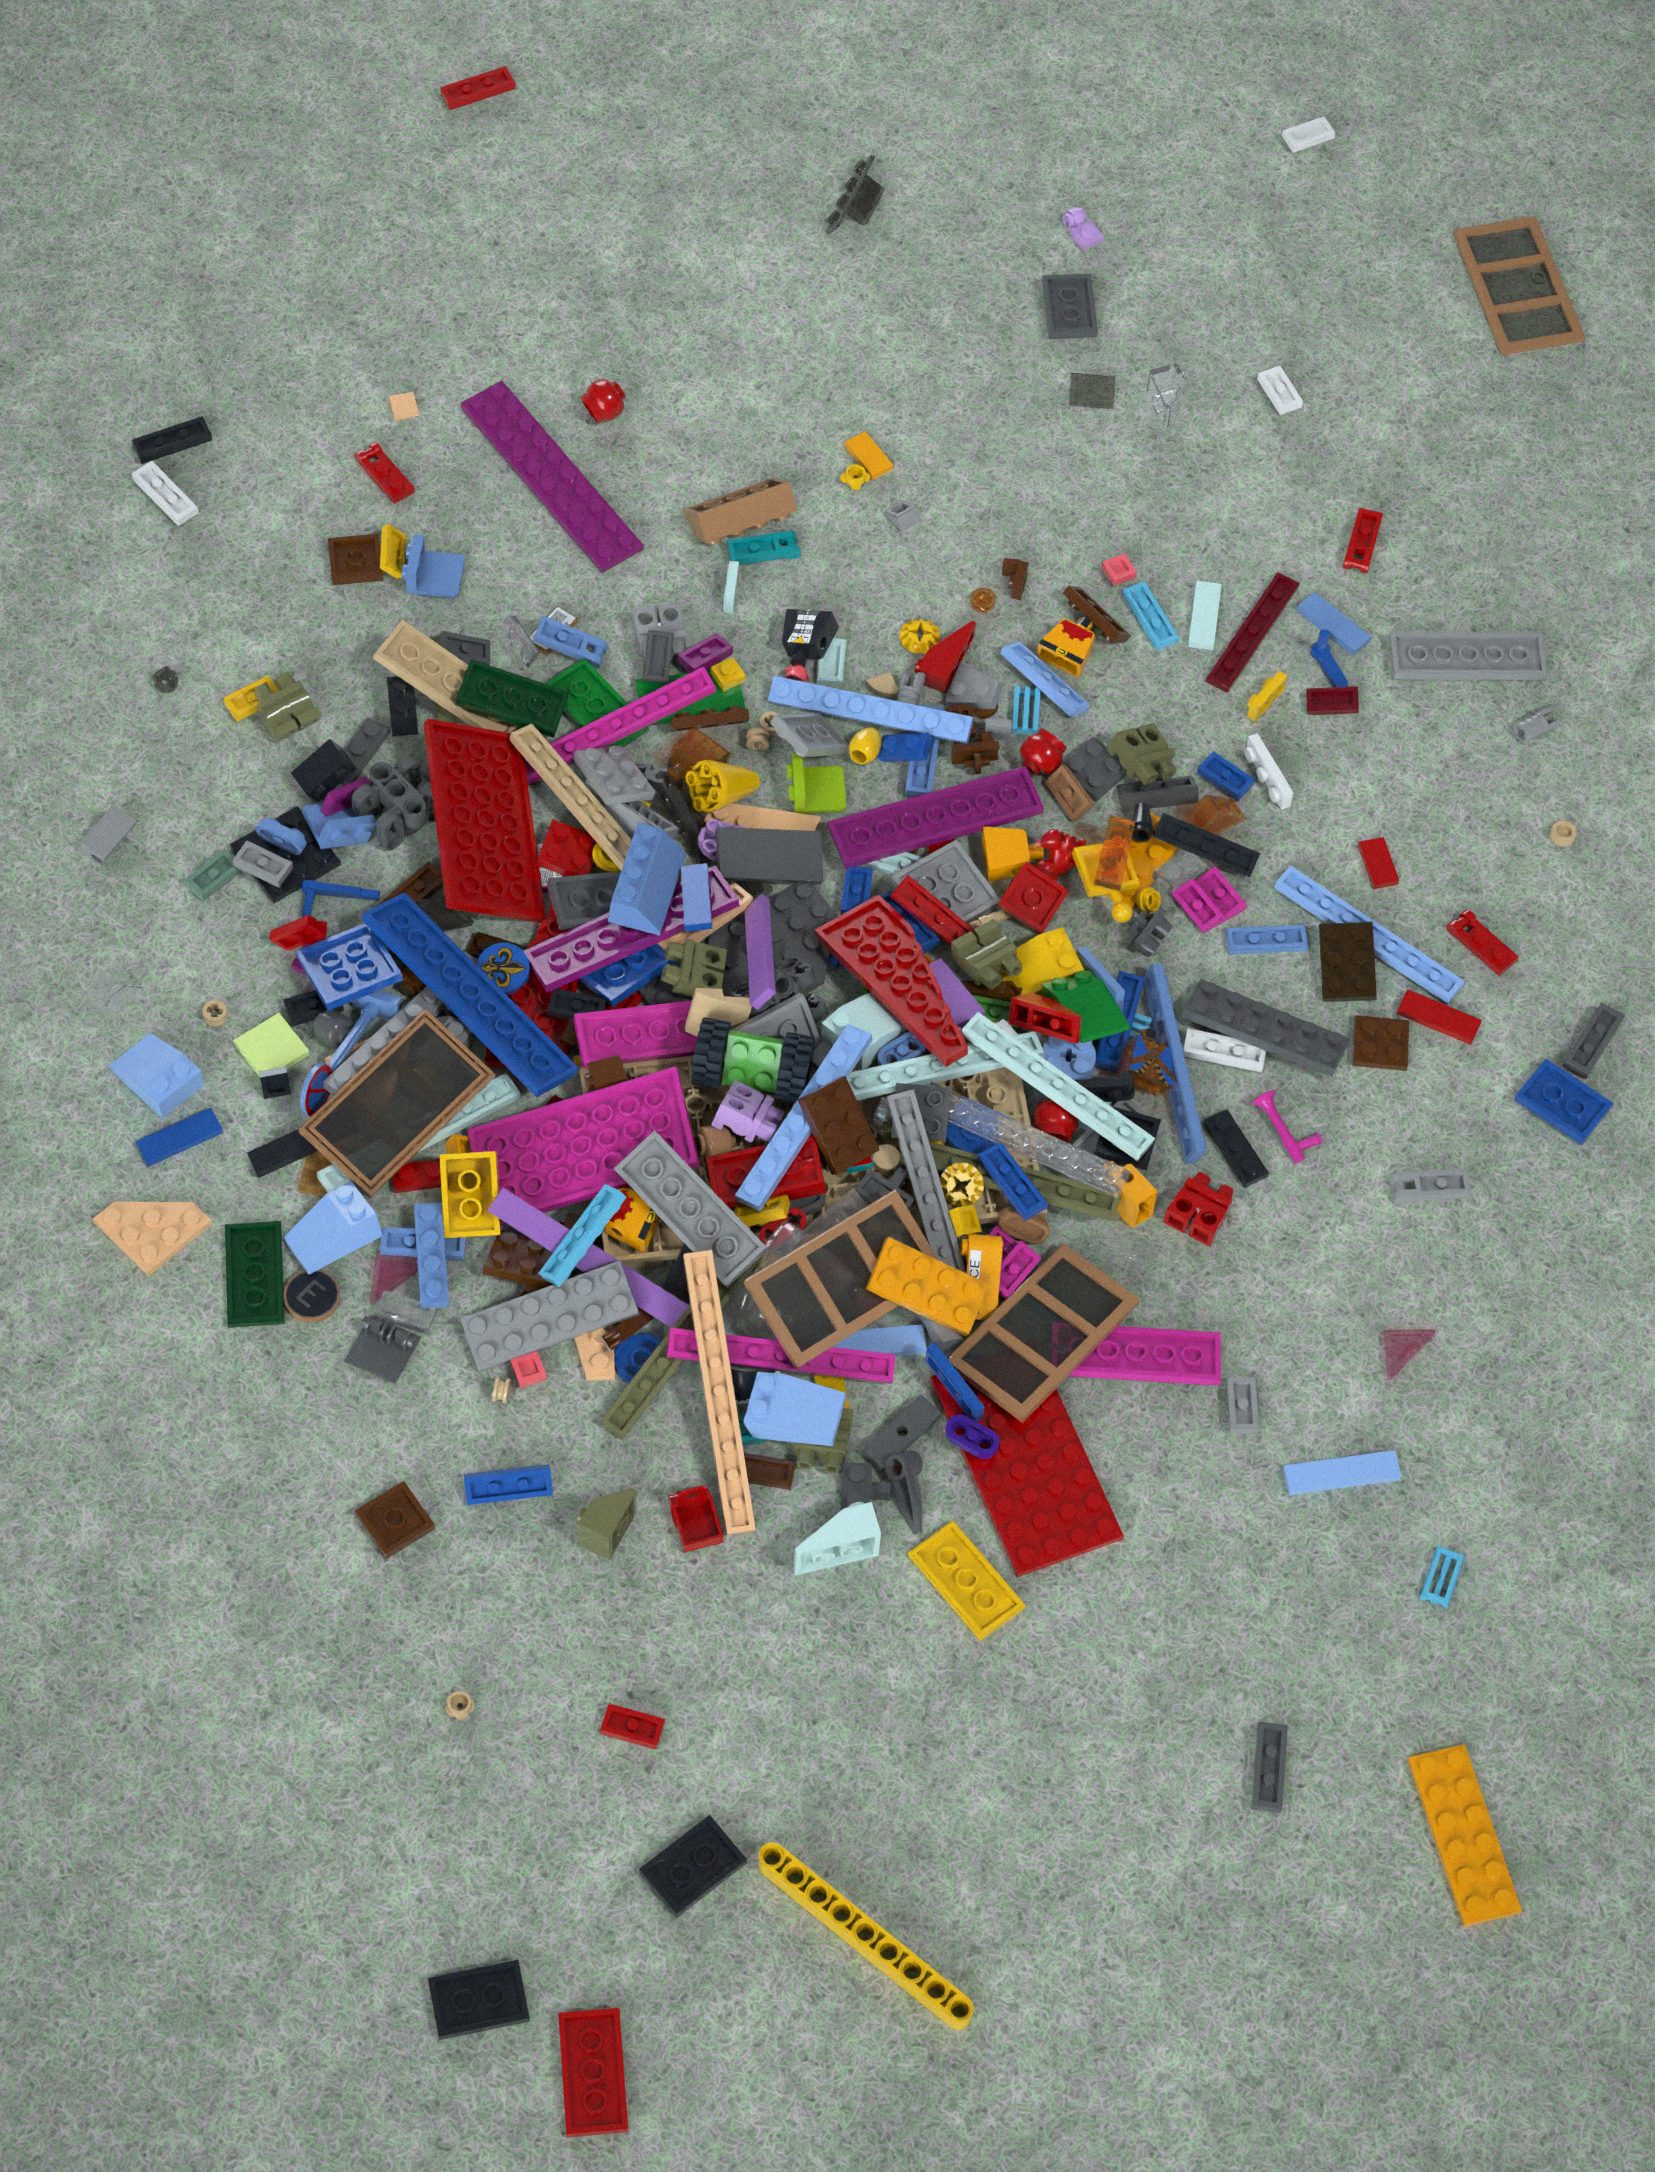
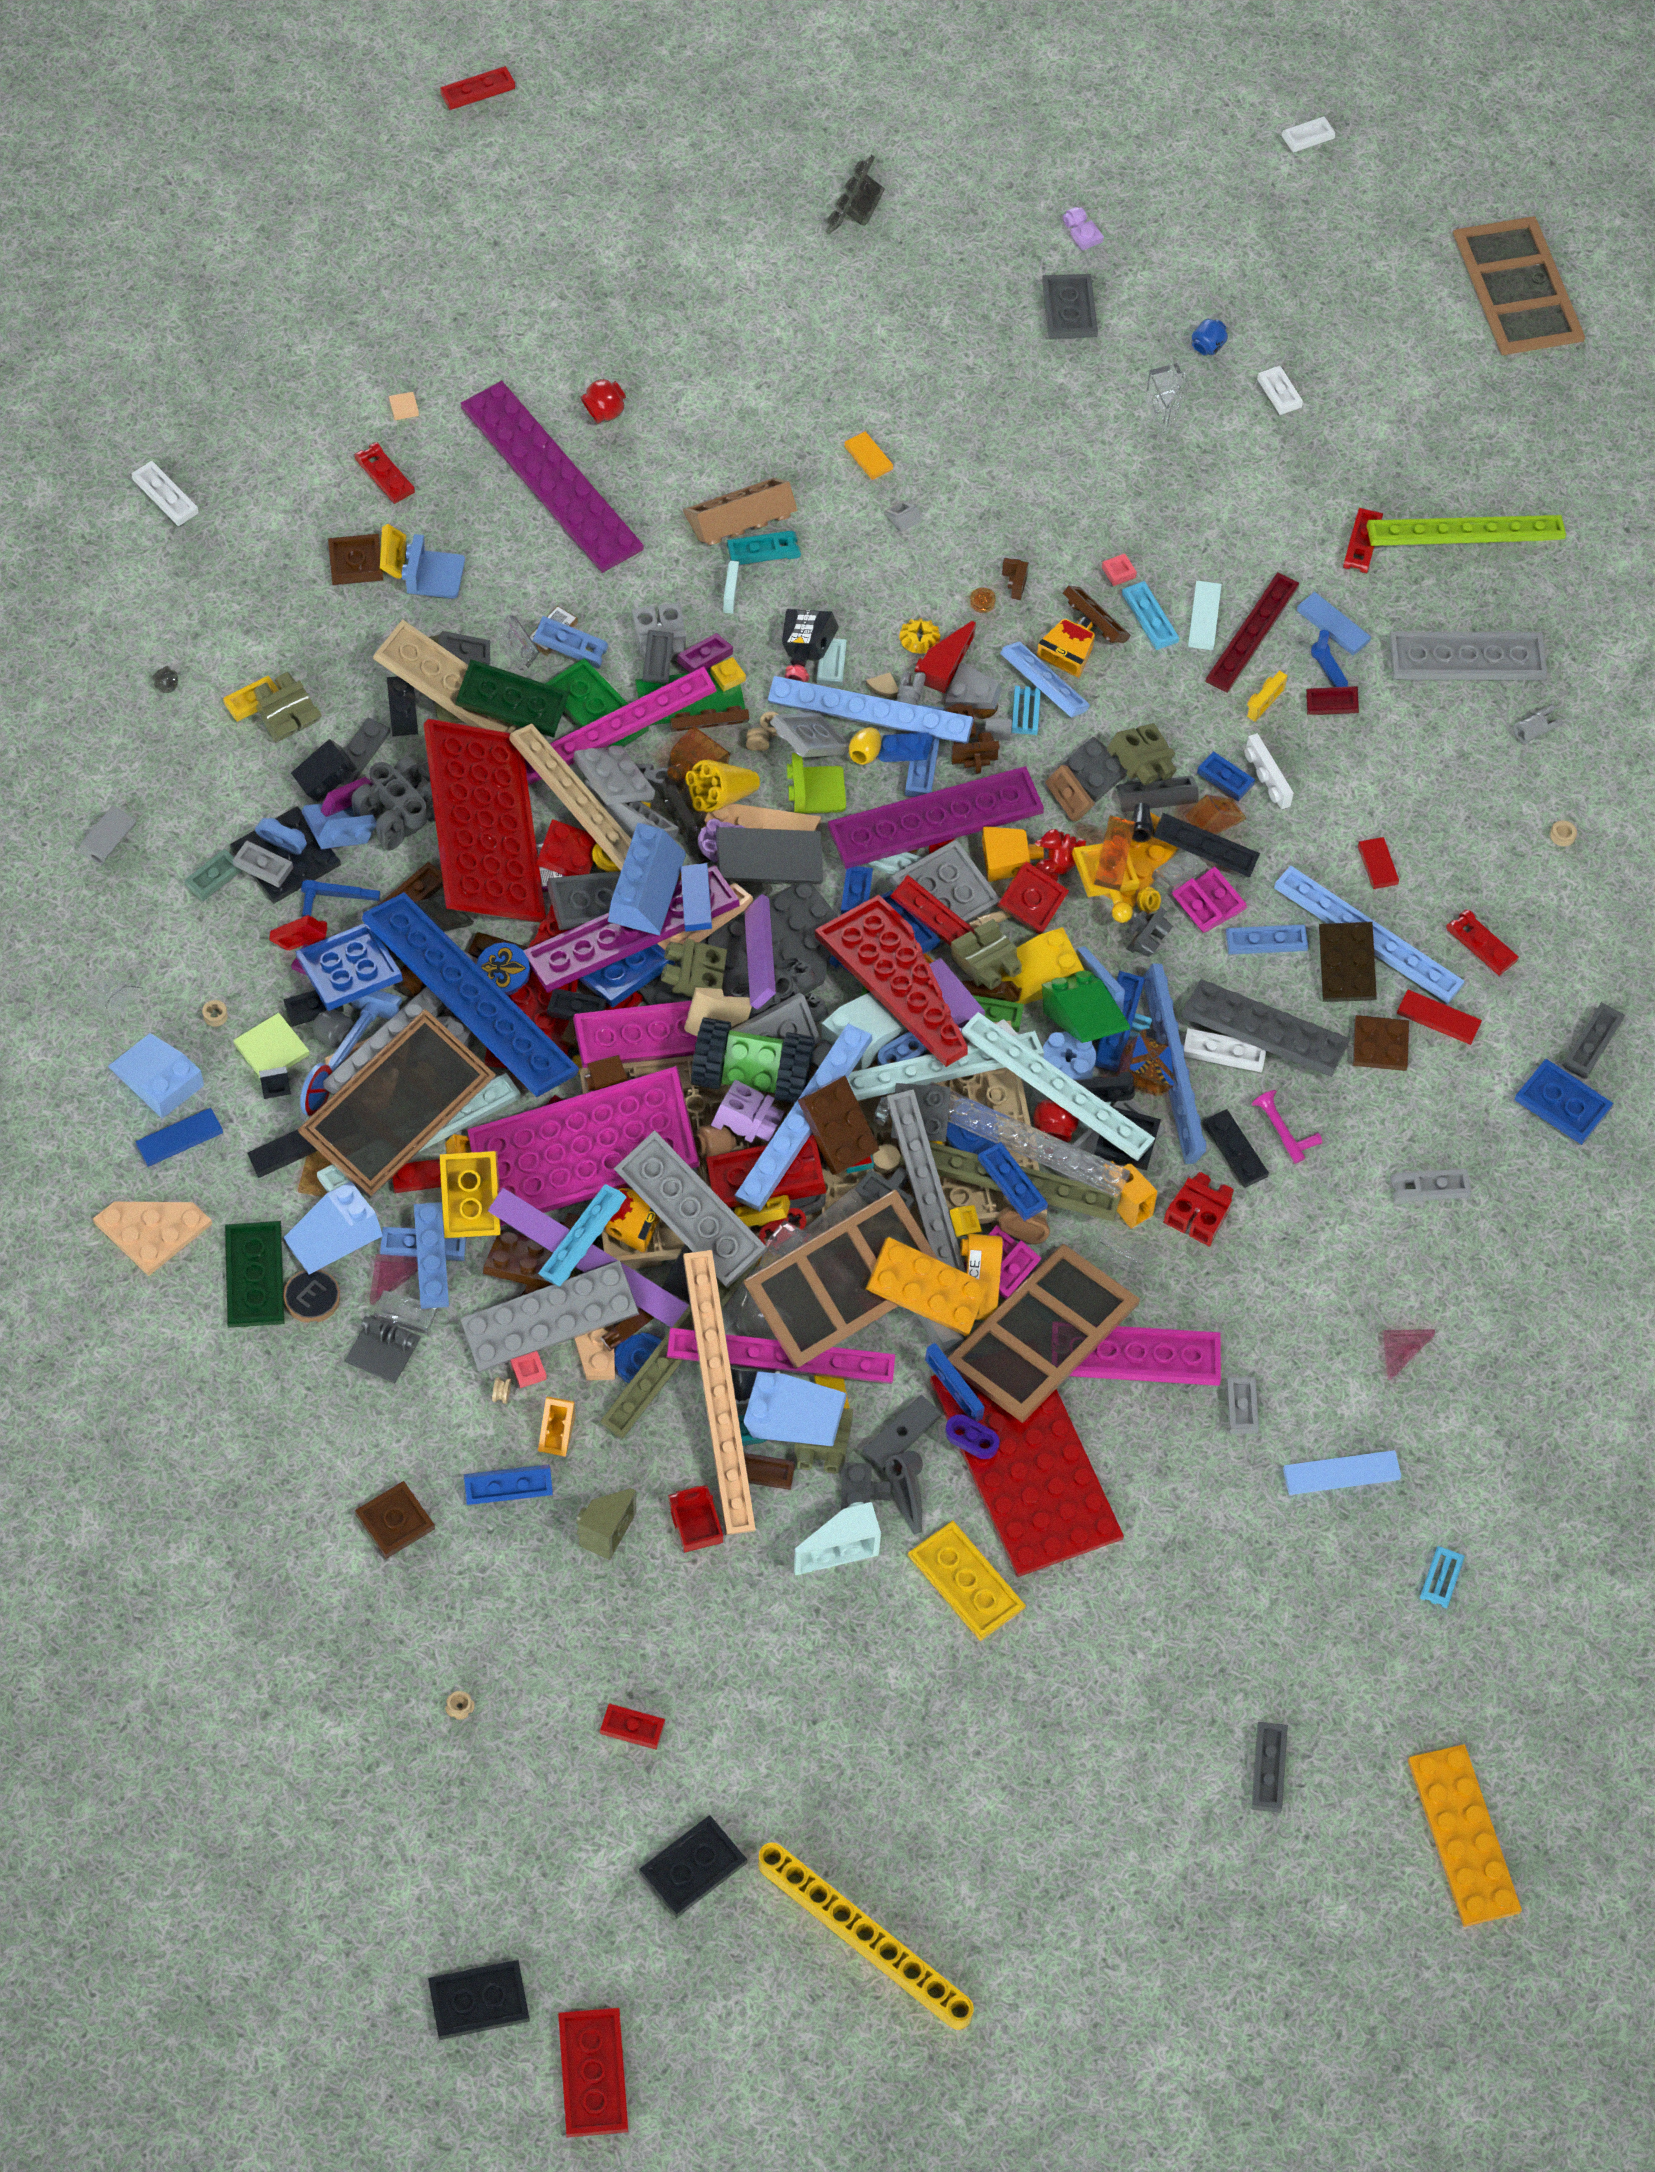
(172, 439): black plate -> none
(556, 1426): none -> light orange slope
(859, 472): yellow plate -> none
(890, 1340): light blue tile -> none
(963, 1172): yellow gear -> none
(1042, 752): red piece -> none
(1045, 1017): red slope -> none
(1092, 391): clear smoke piece -> none
(1209, 336): none -> blue head
(1466, 530): none -> lime tile

